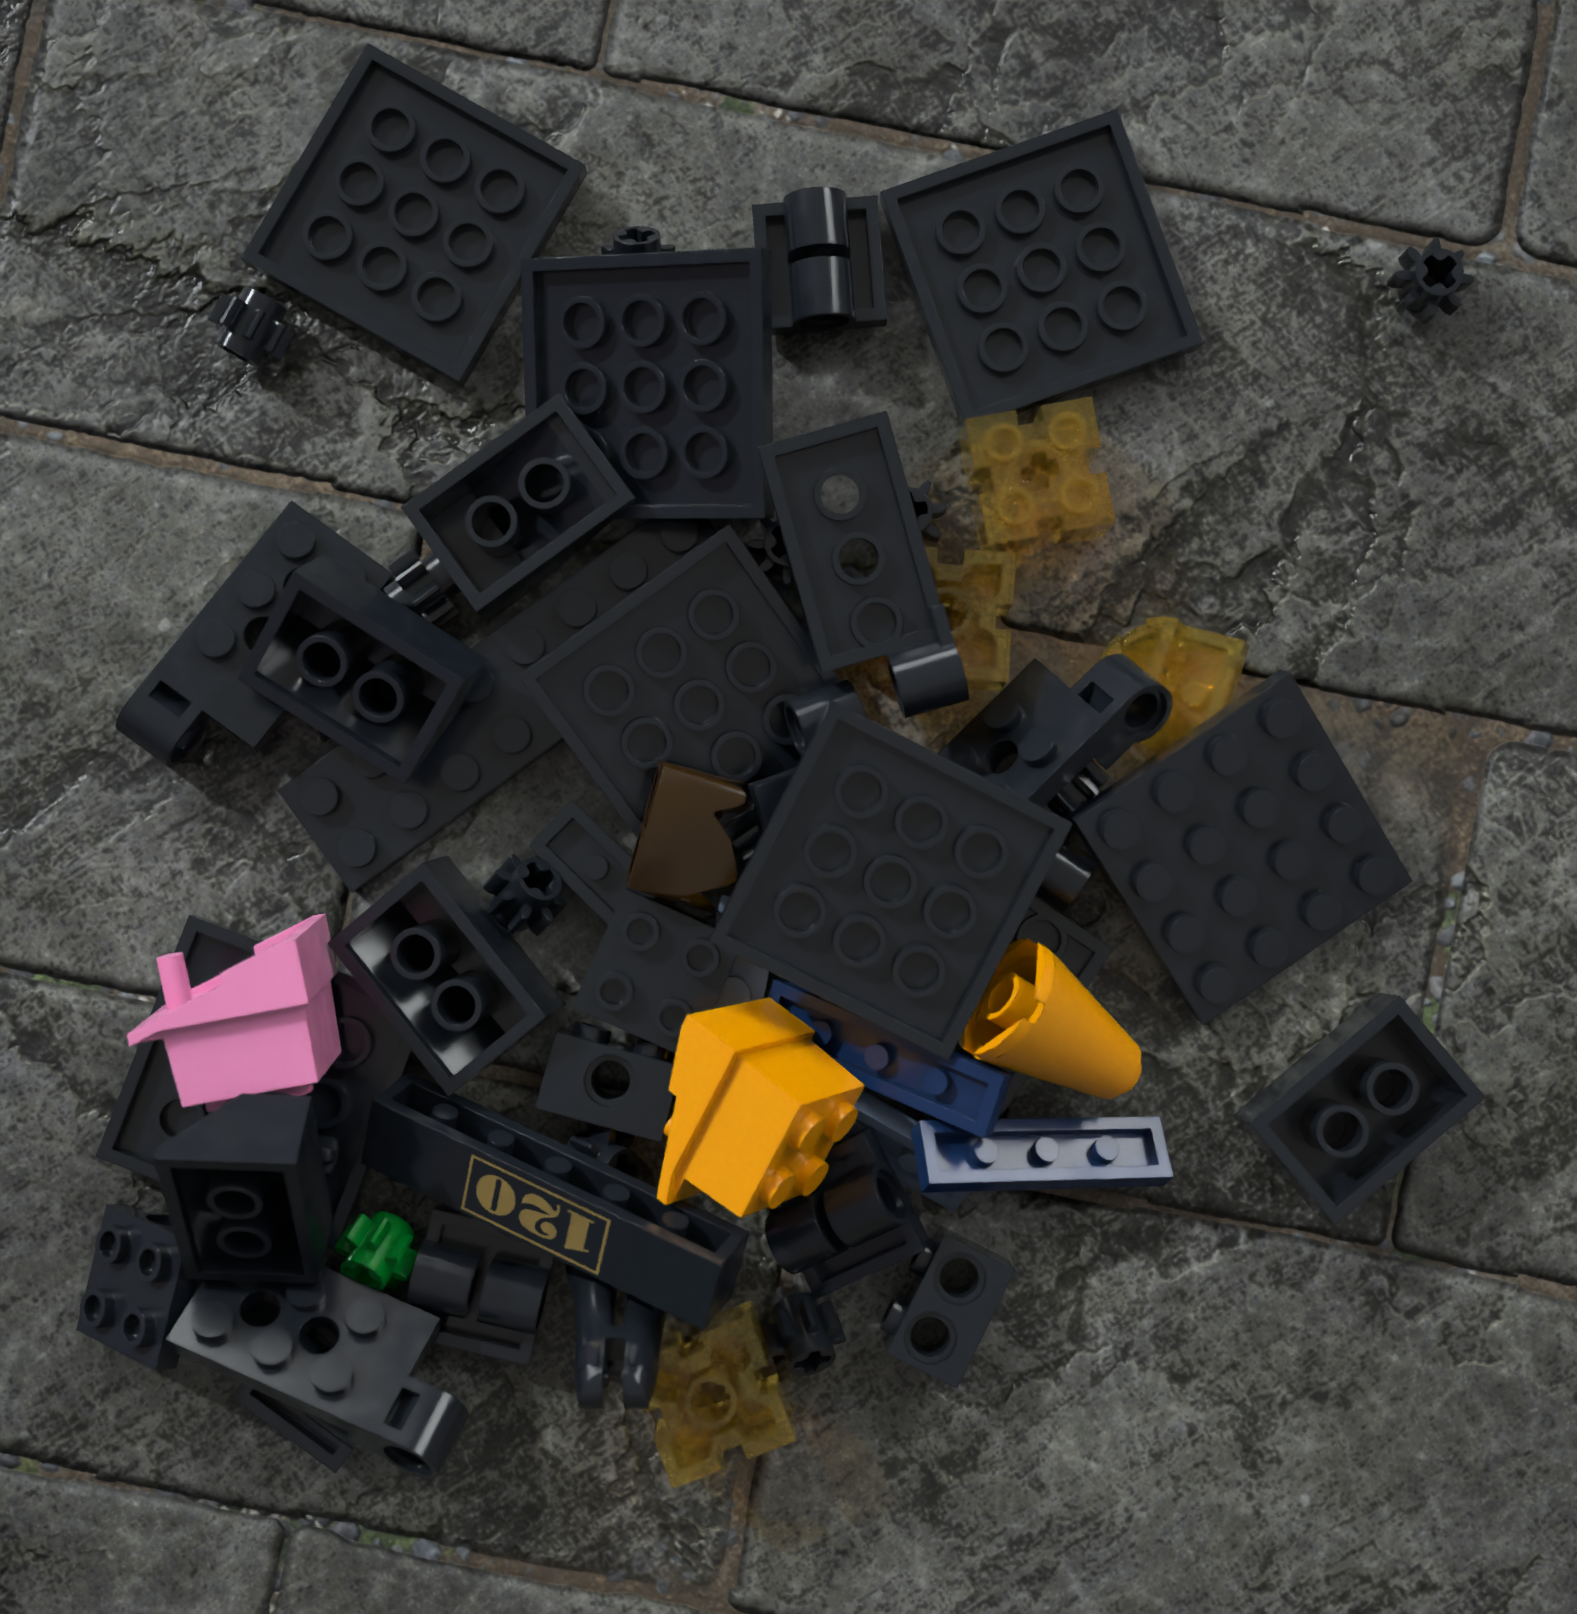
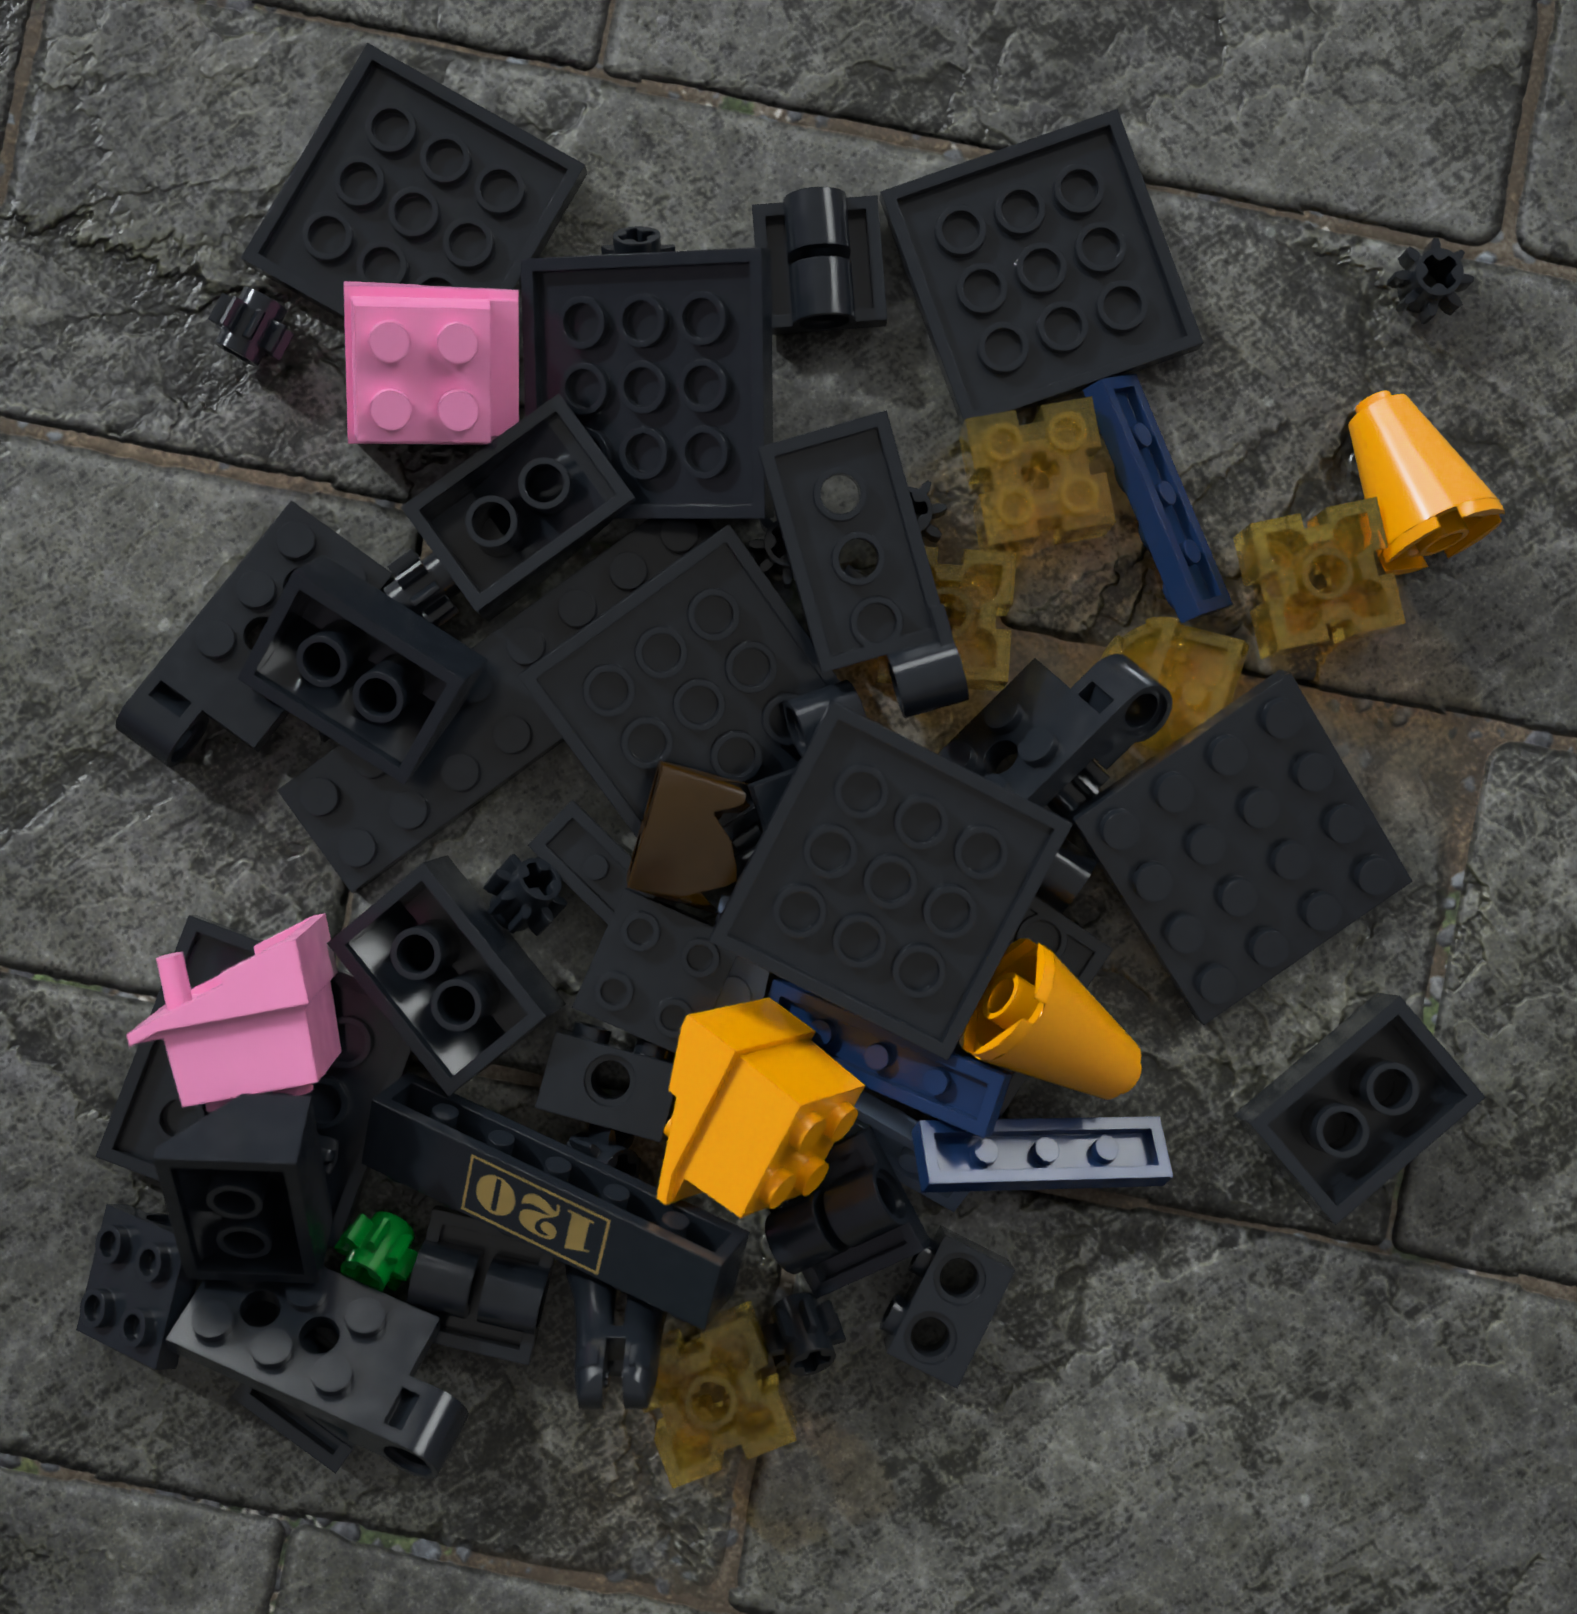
(430, 363): none -> bright pink piece
(1157, 498): none -> dark blue plate
(1340, 547): none -> clear yellow brick
(1421, 484): none -> light orange cone

